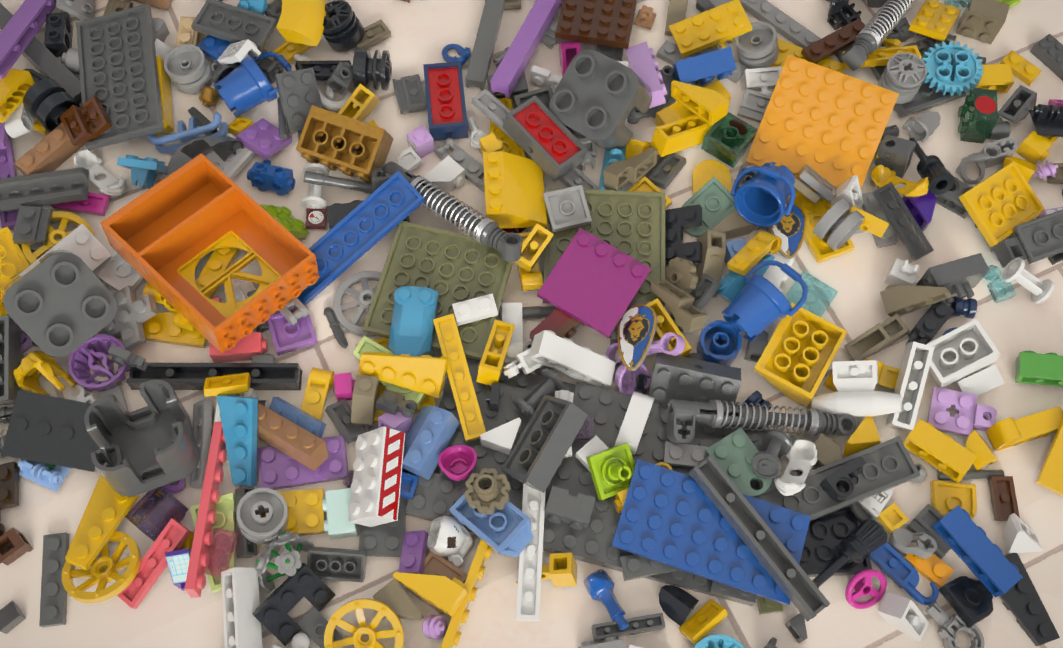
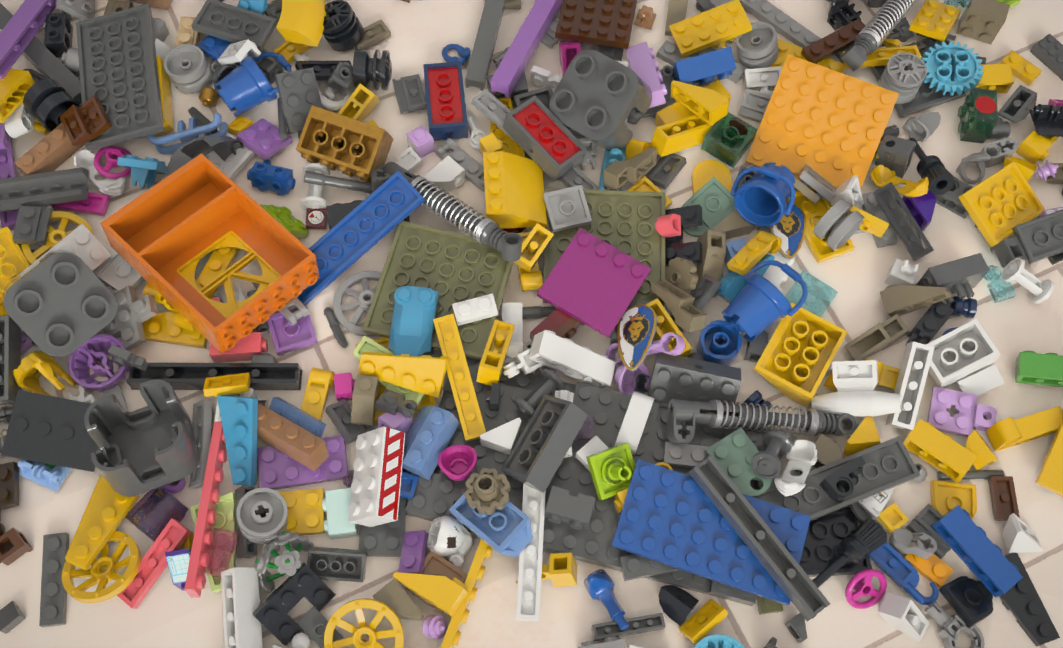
(112, 154): none -> dark pink piece
(665, 227): none -> coral plate

